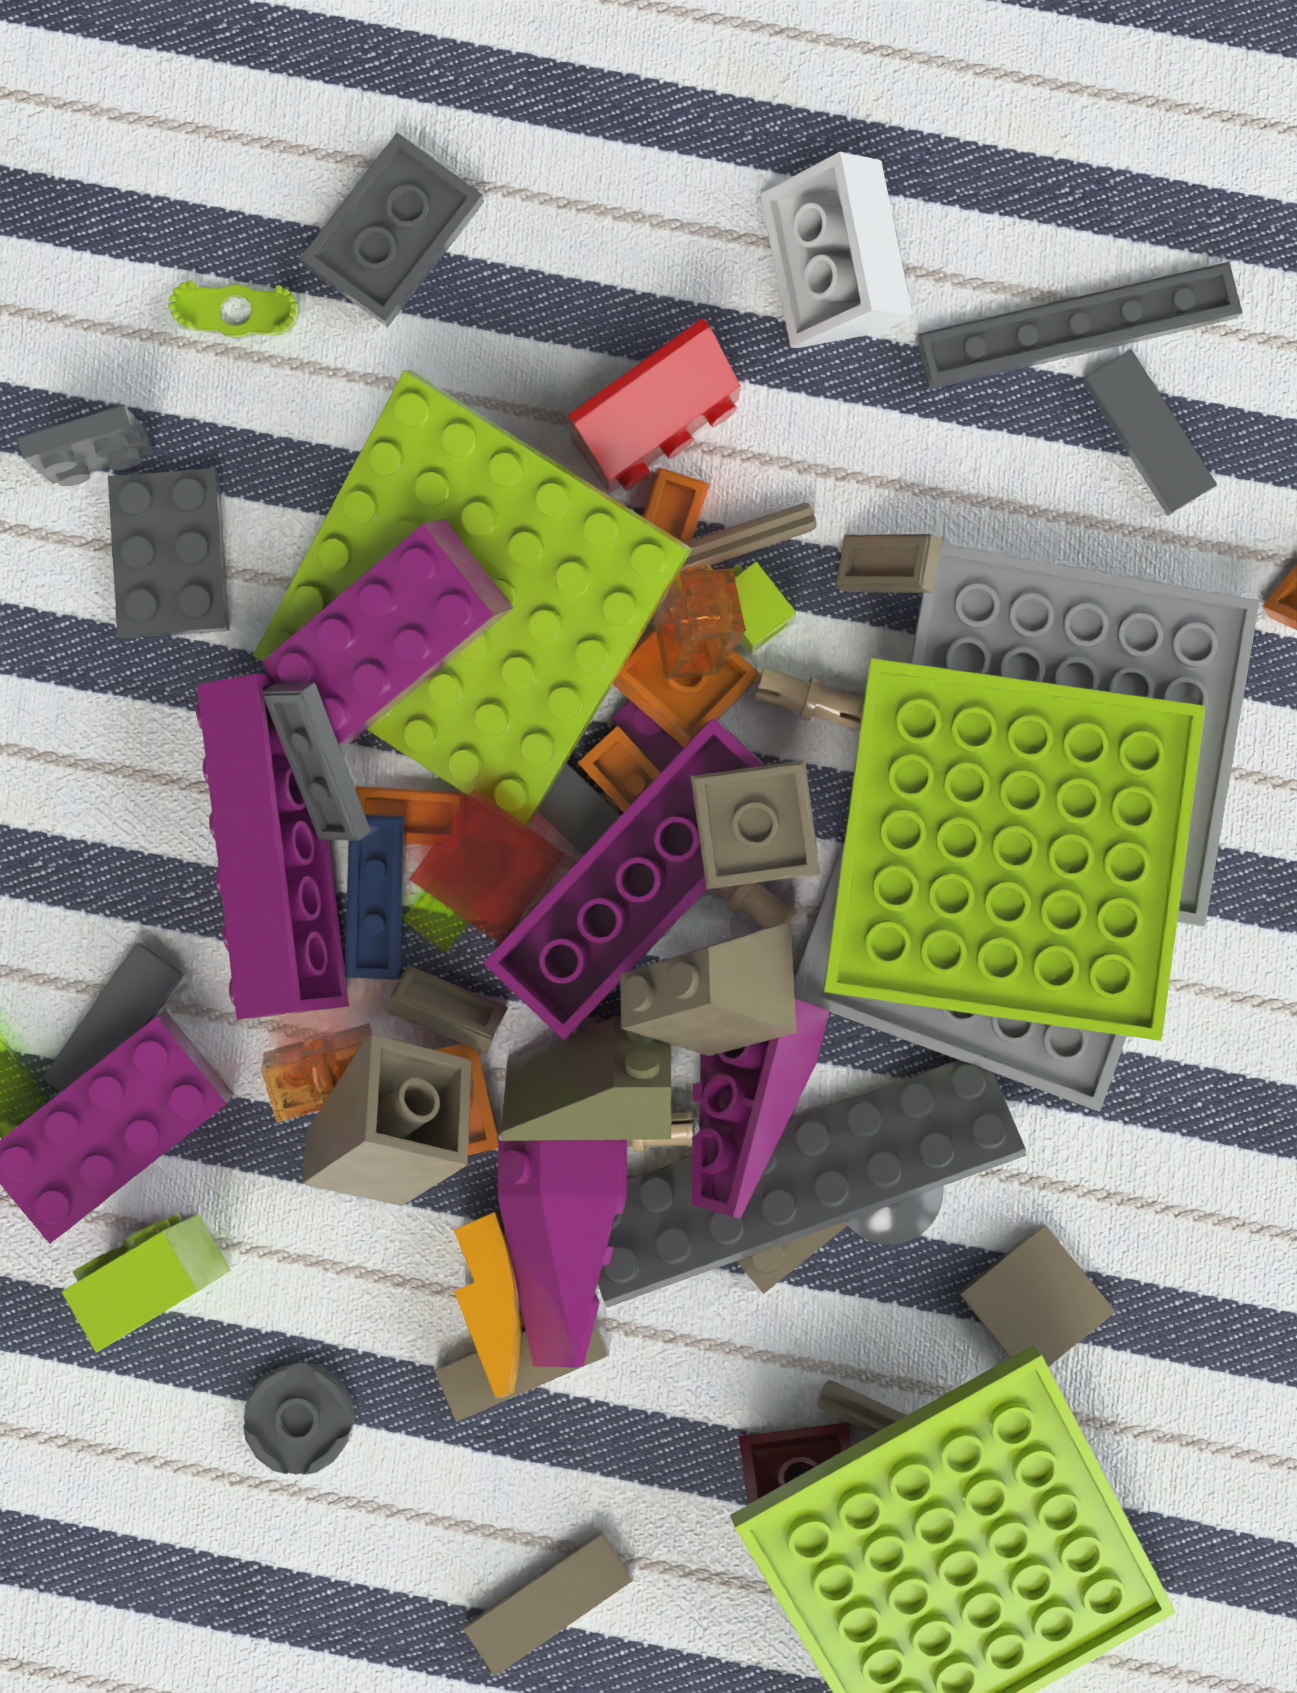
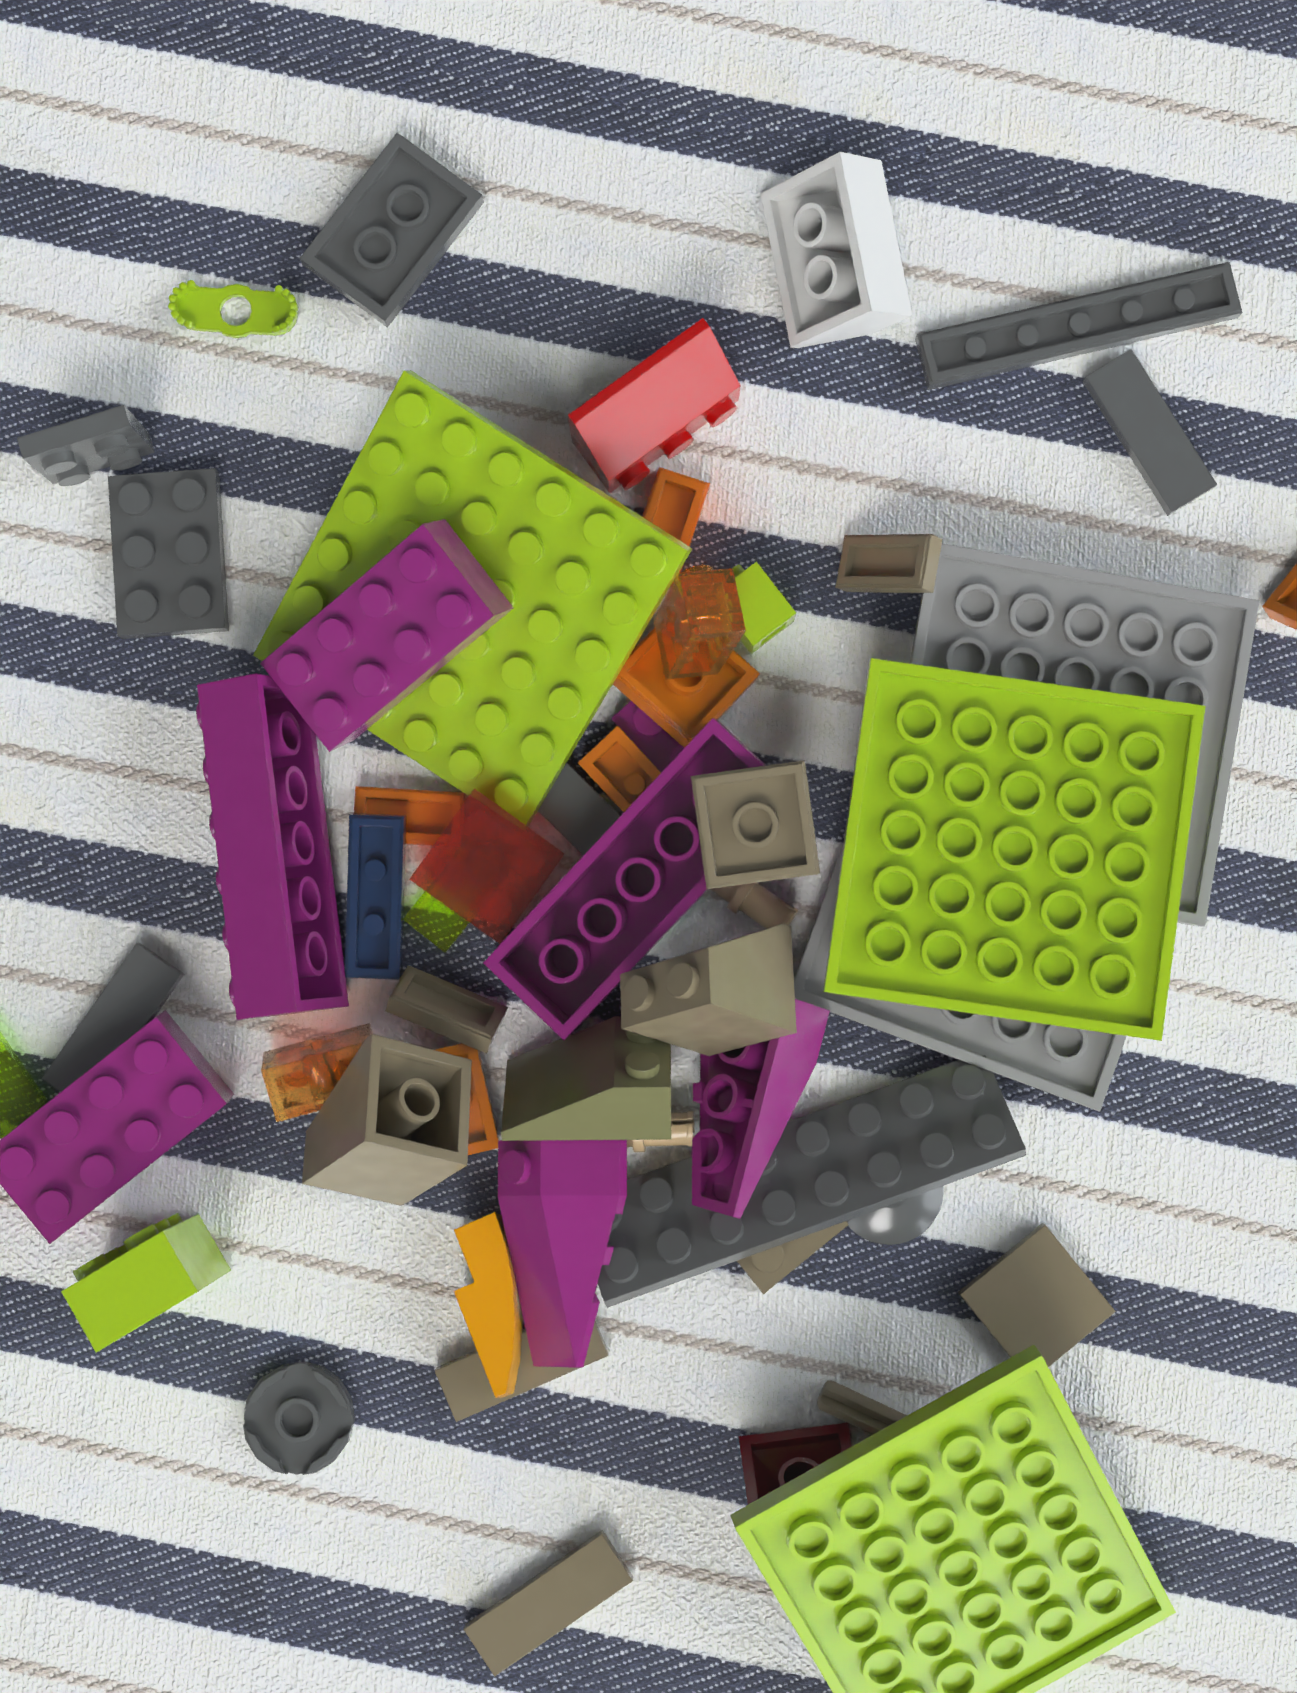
(316, 761): dark grey tile -> none
(751, 536): dark tan axle -> none
(809, 698): tan pin -> none

